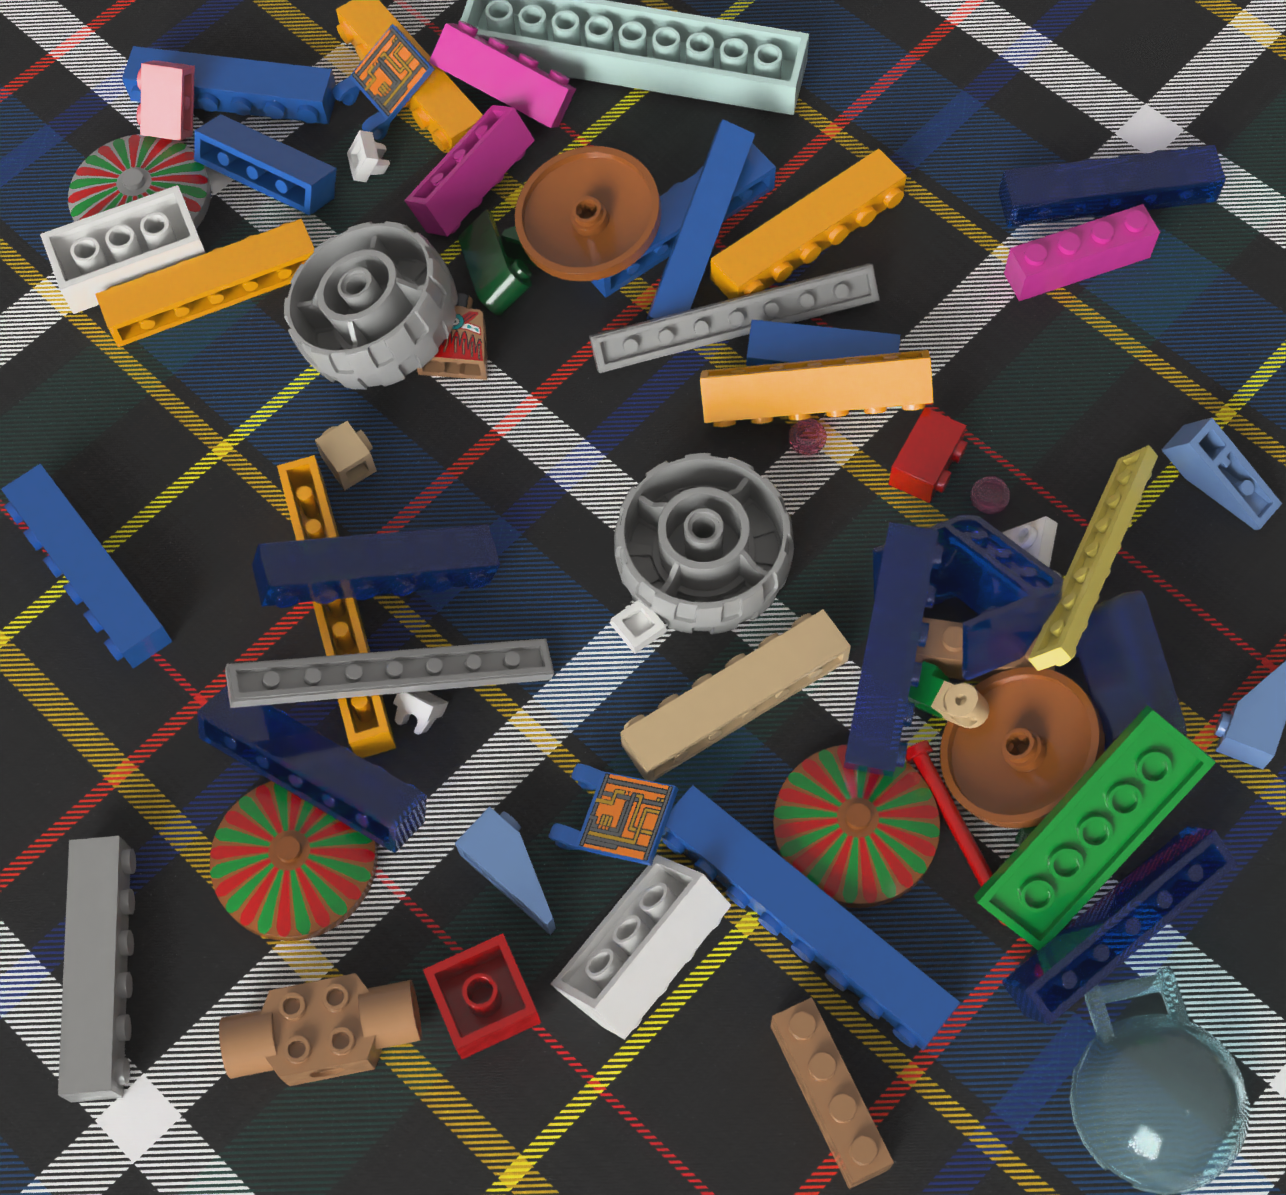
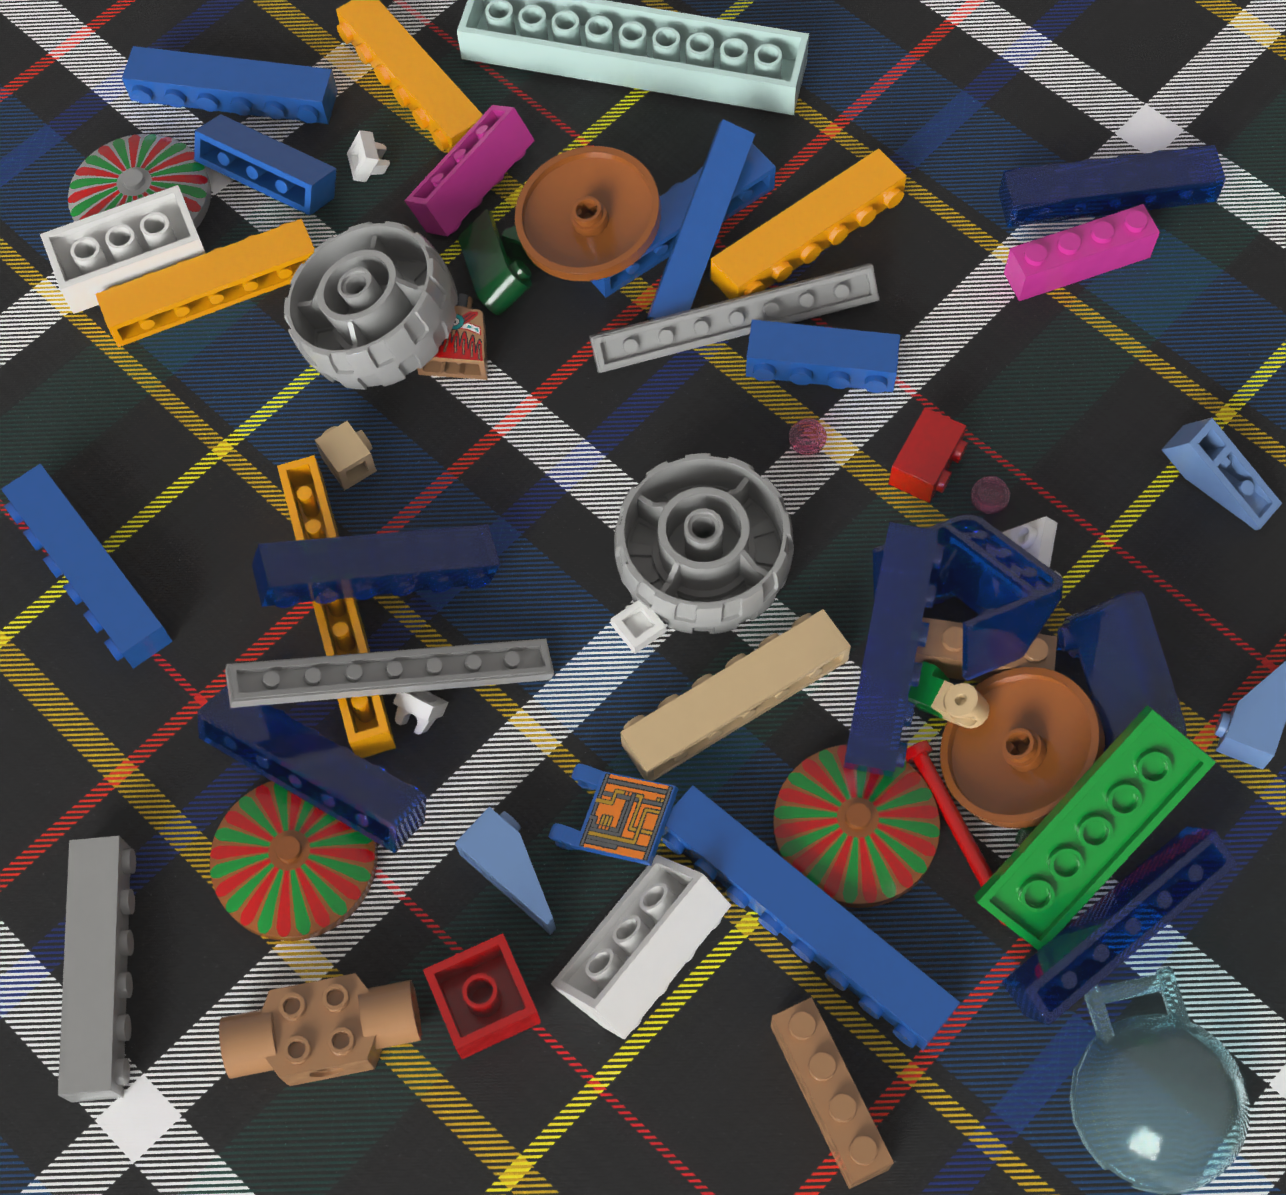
(166, 100): brick -> none
(387, 78): flag -> none
(502, 74): dark pink brick -> none
(817, 387): light orange brick -> none
(1093, 560): light yellow plate -> none

